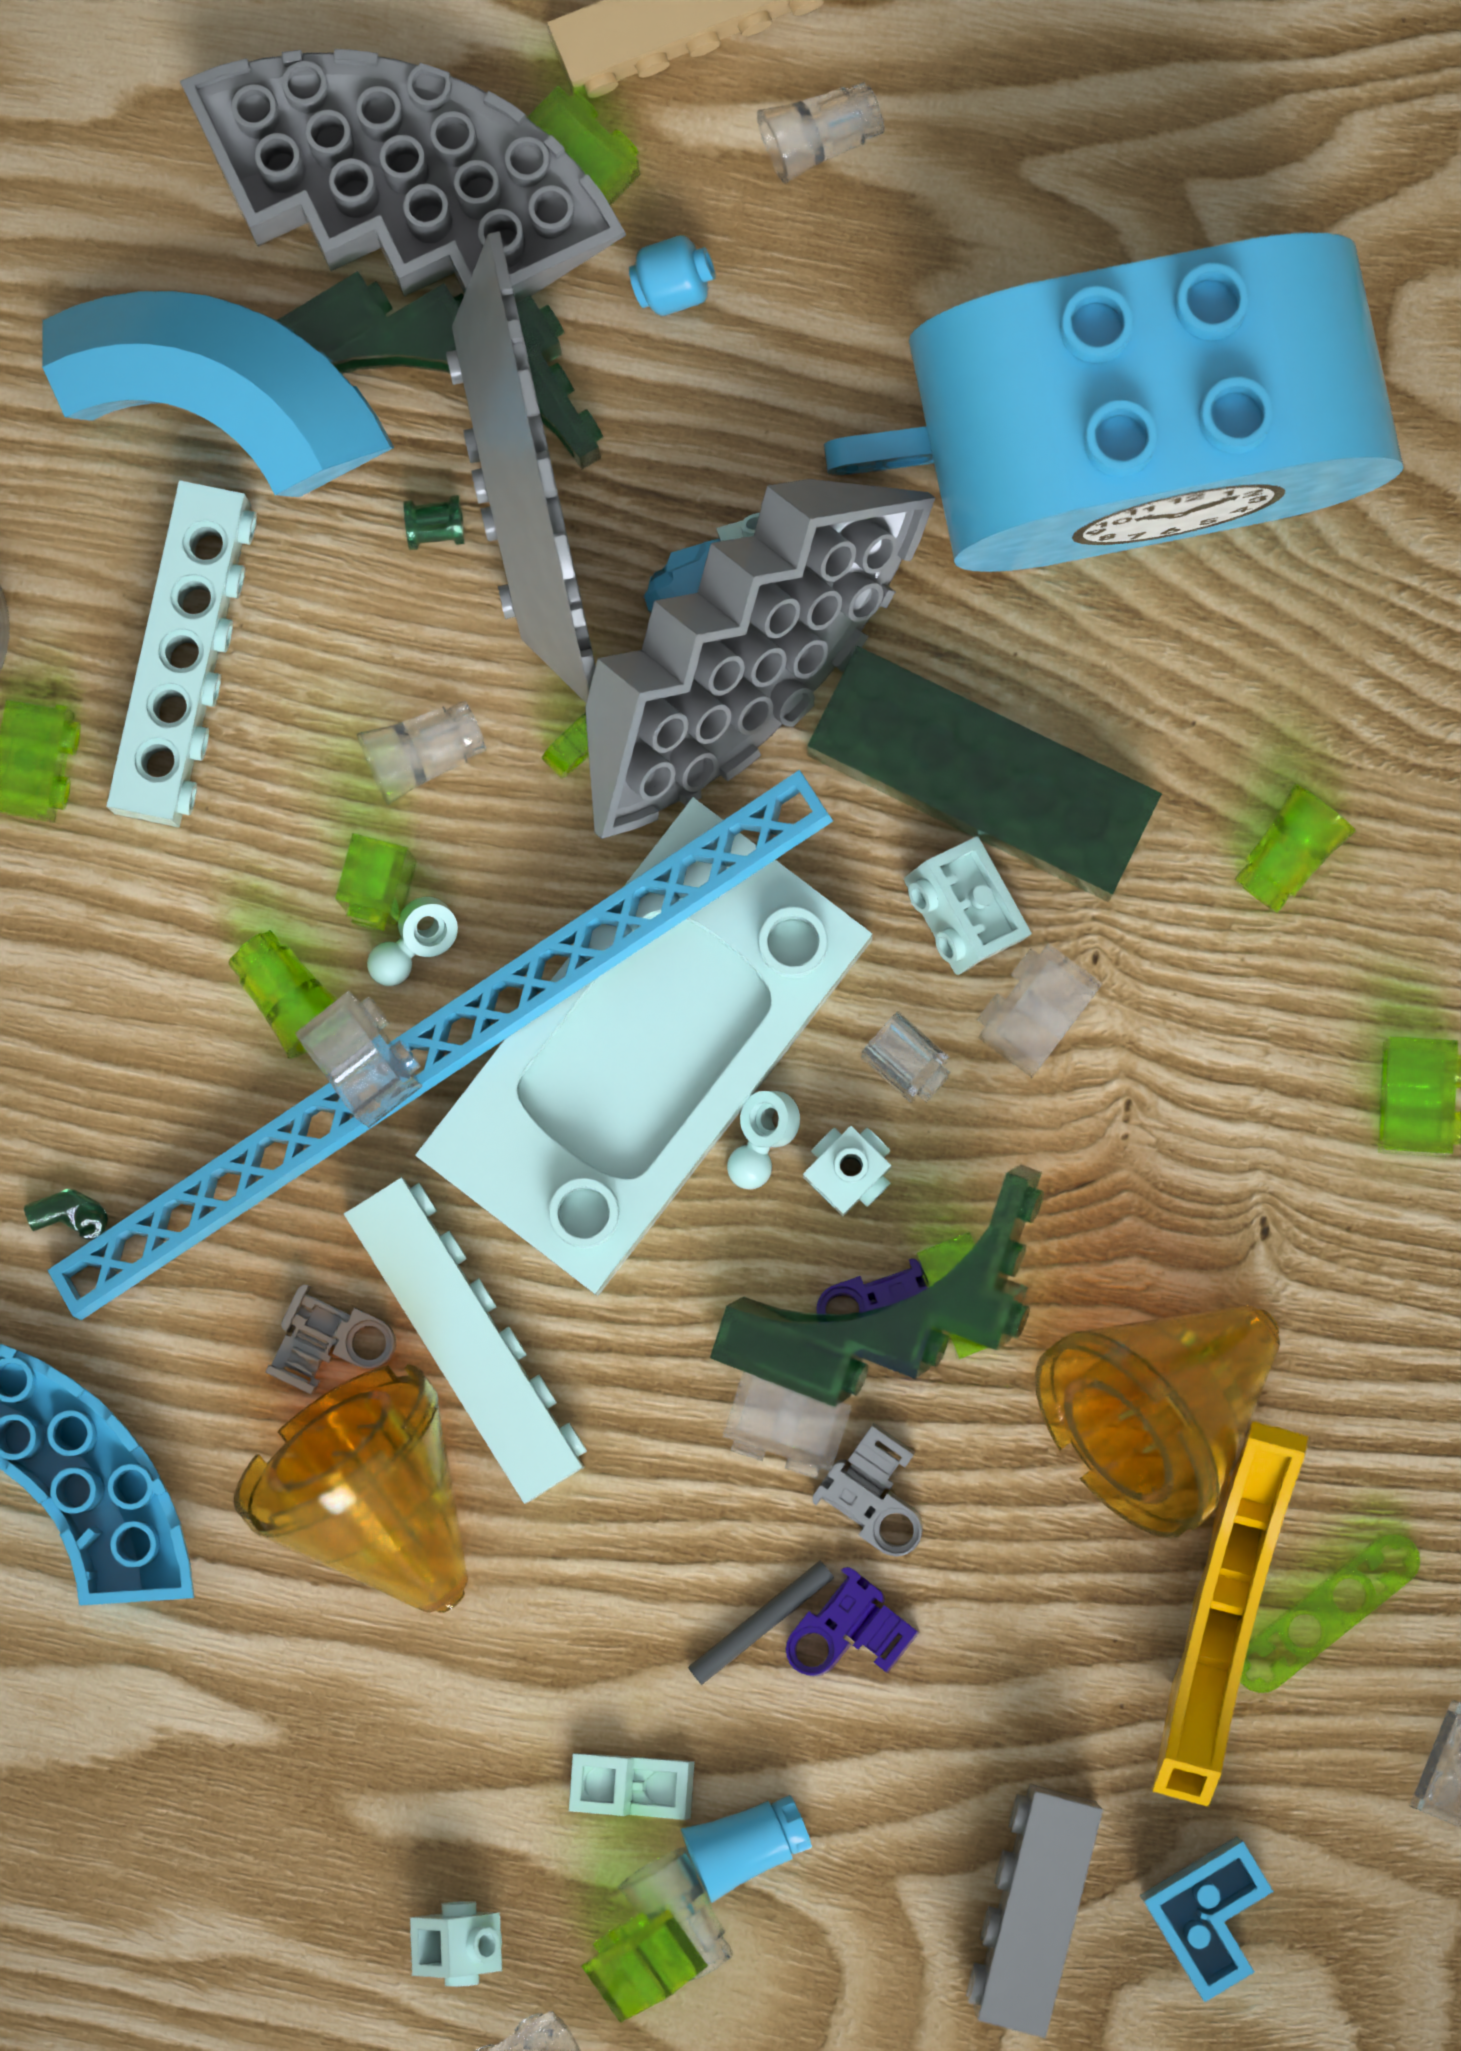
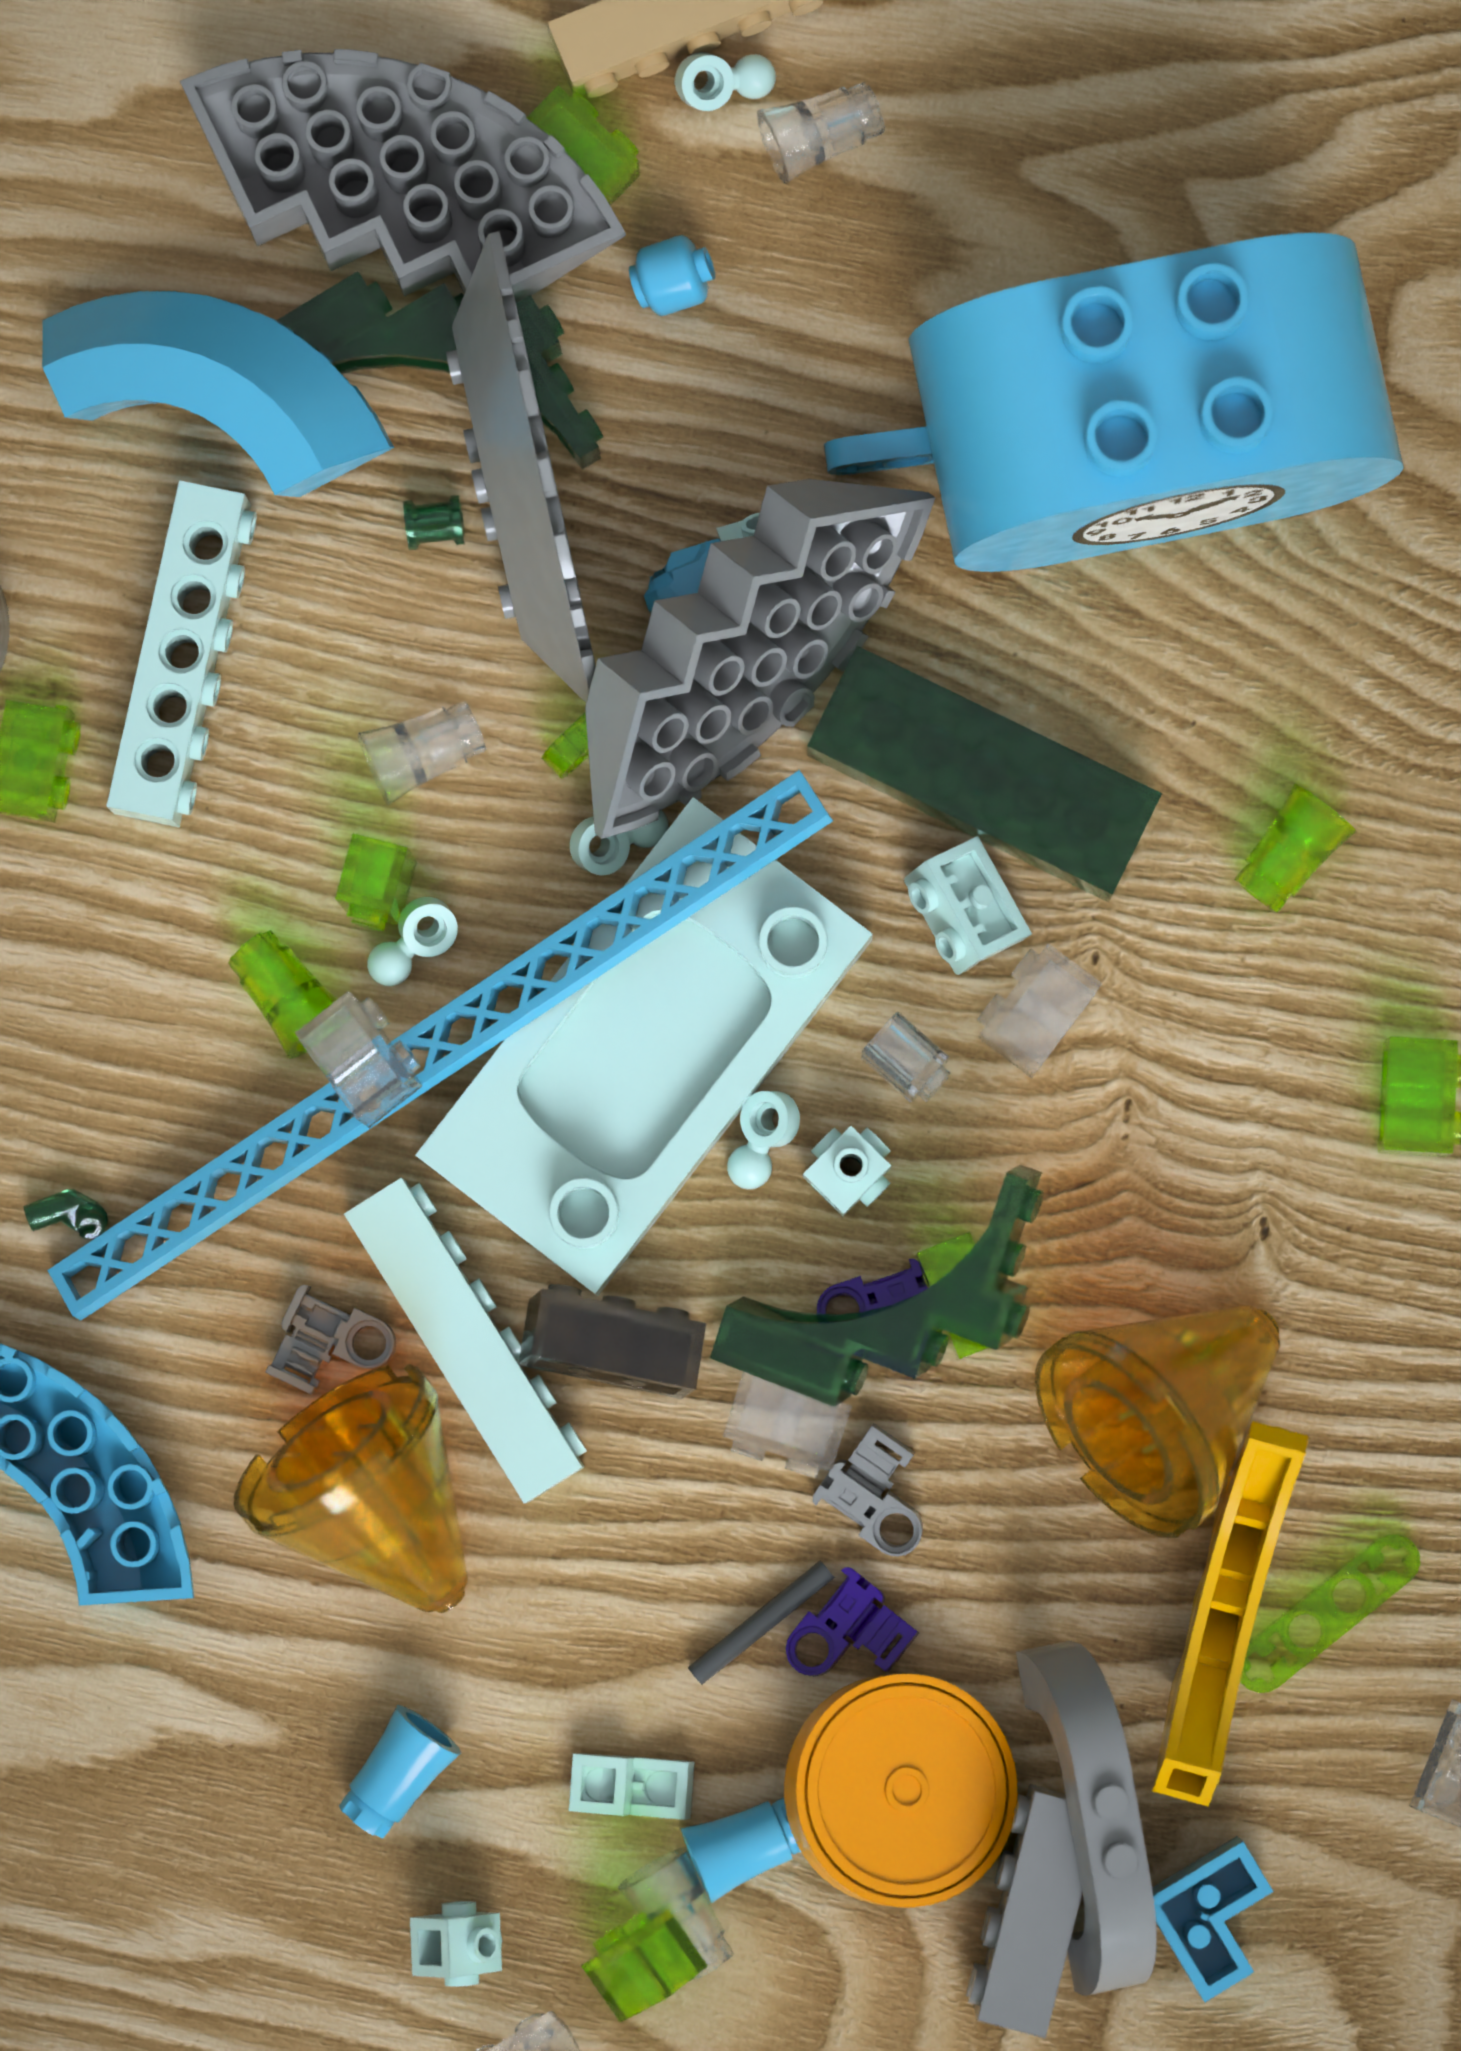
(397, 1771): none -> medium azure plant
(612, 1341): none -> clear smoke brick
(613, 849): none -> light aqua plate
(751, 77): none -> light aqua plate
(900, 1790): none -> light orange brick
(1105, 1821): none -> light grey arch

